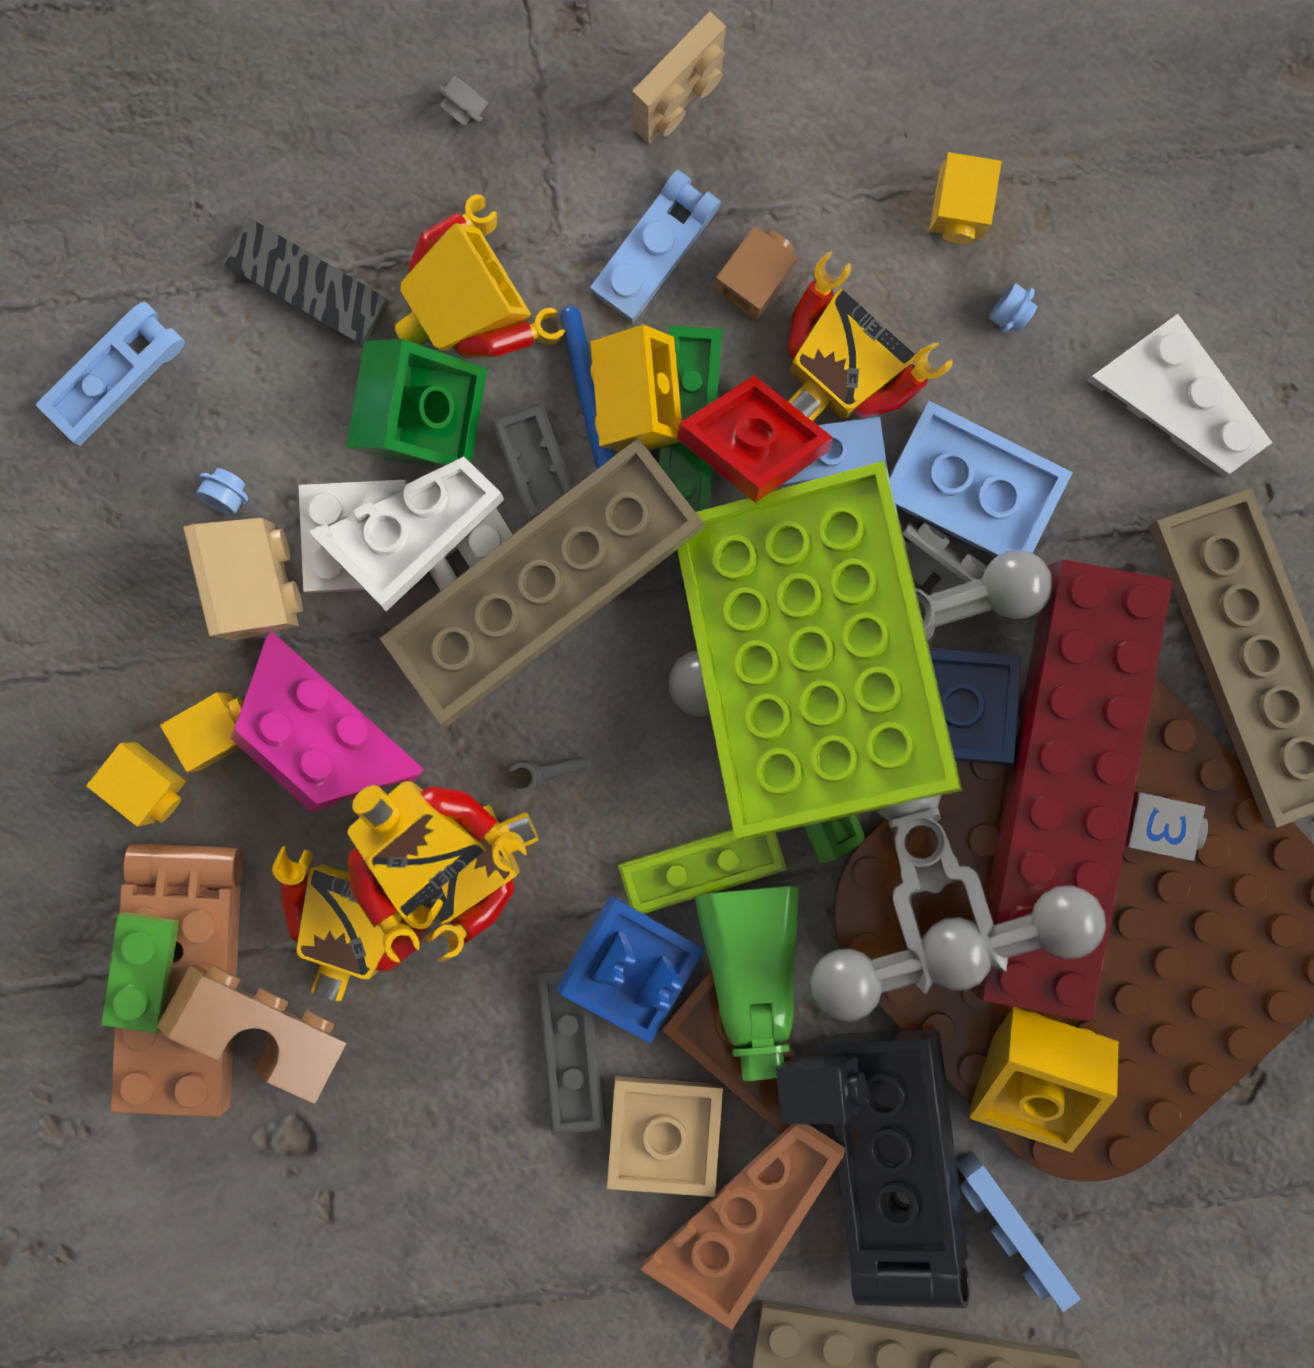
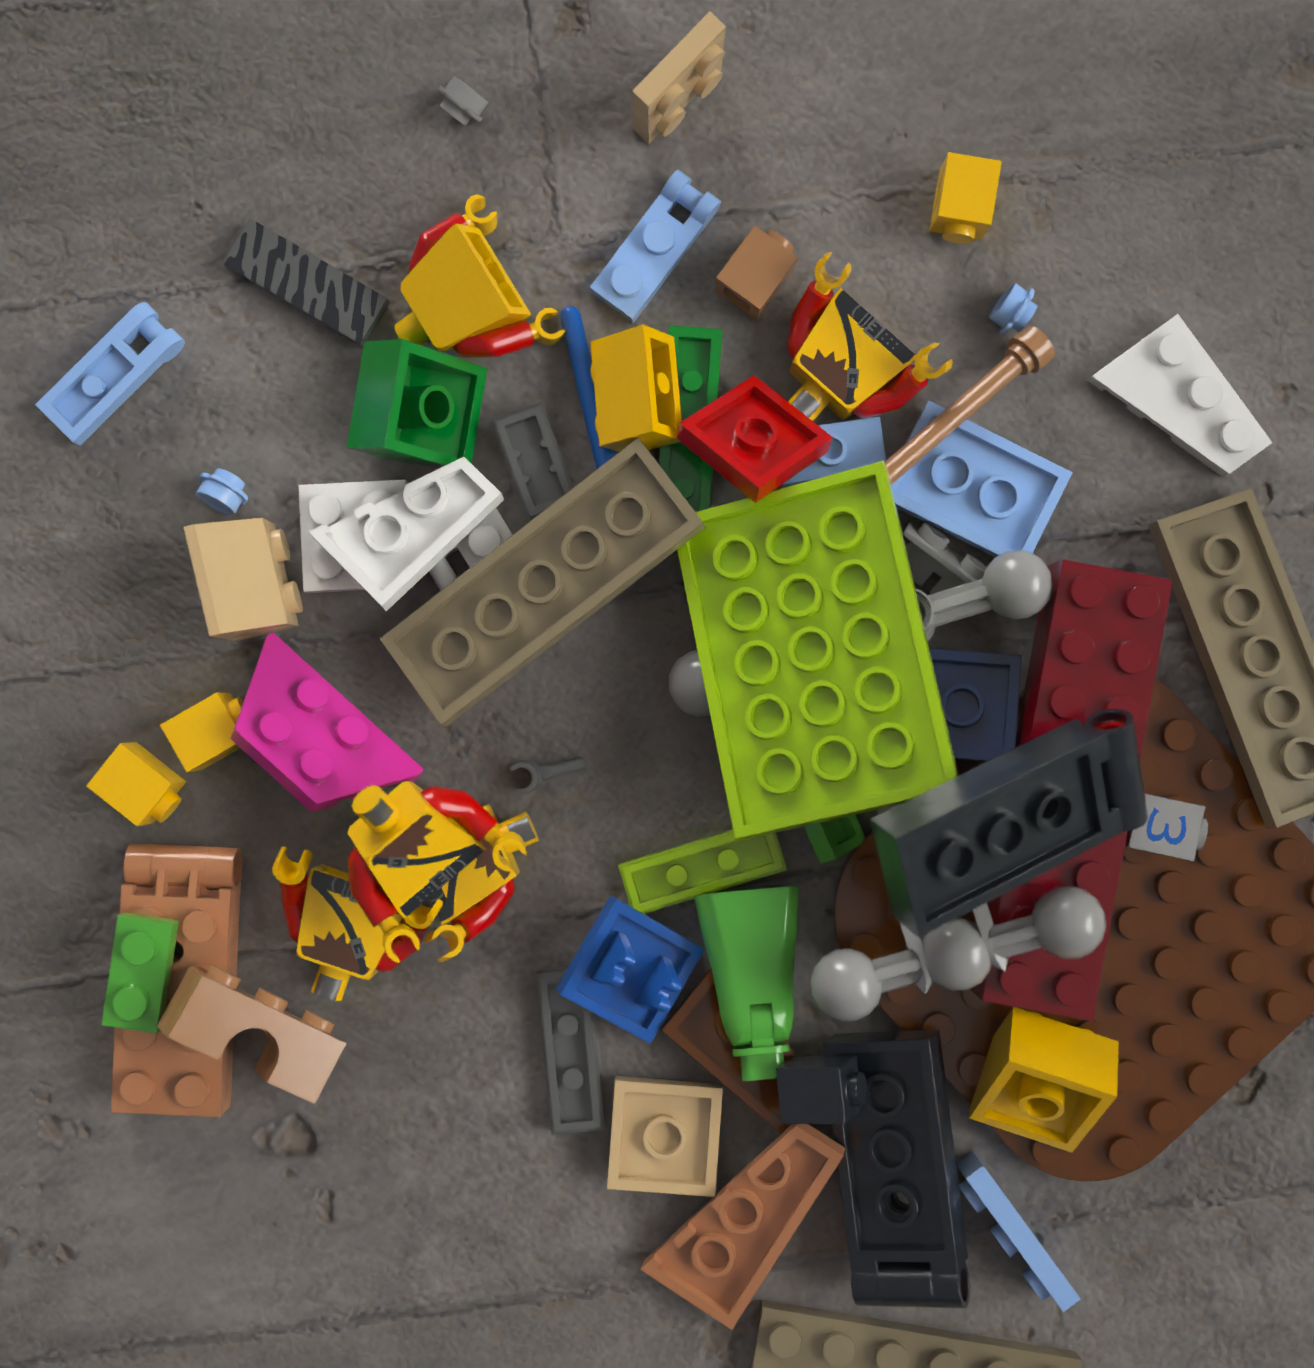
(1010, 819): none -> black hinge
(1026, 353): none -> medium nougat piece

